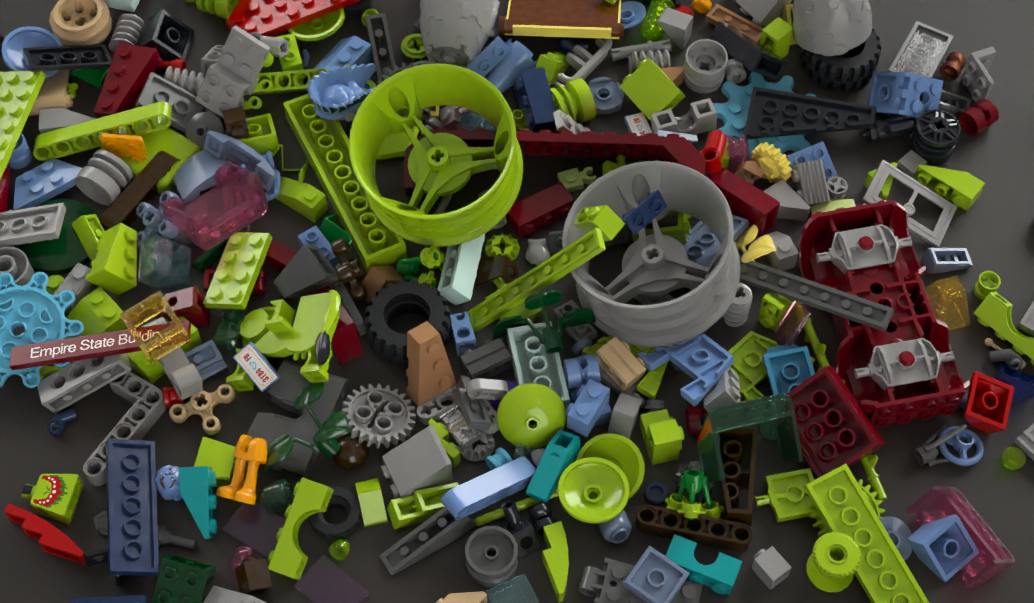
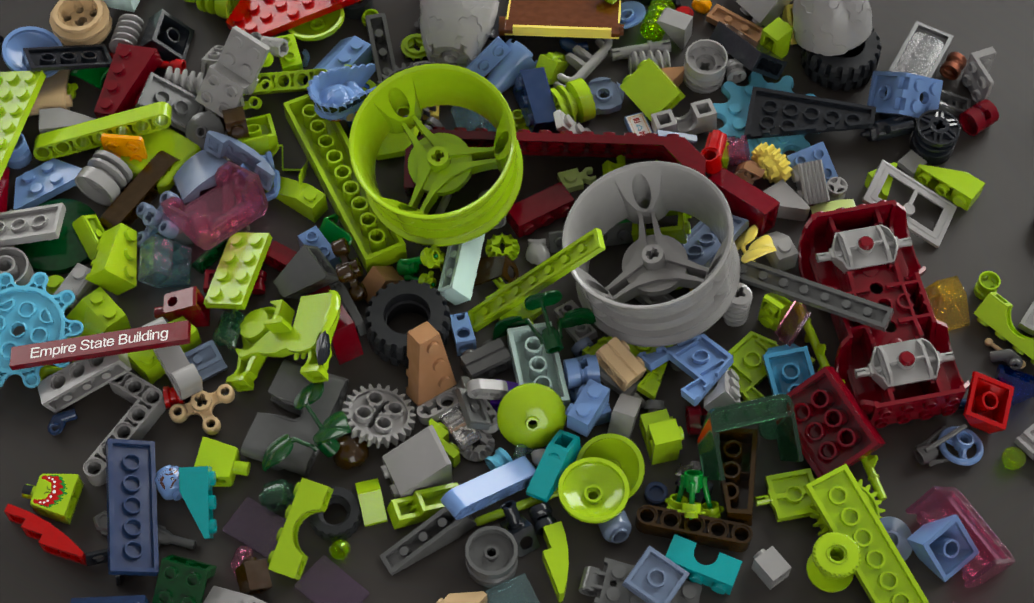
(165, 340): clear yellow window -> none
(250, 453): light orange piece -> none
(256, 366): white tile -> none
(451, 115): light grey plate -> none
(601, 218): lime slope -> none
(646, 211): dark blue hinge -> none
(935, 265): sand blue slope -> none

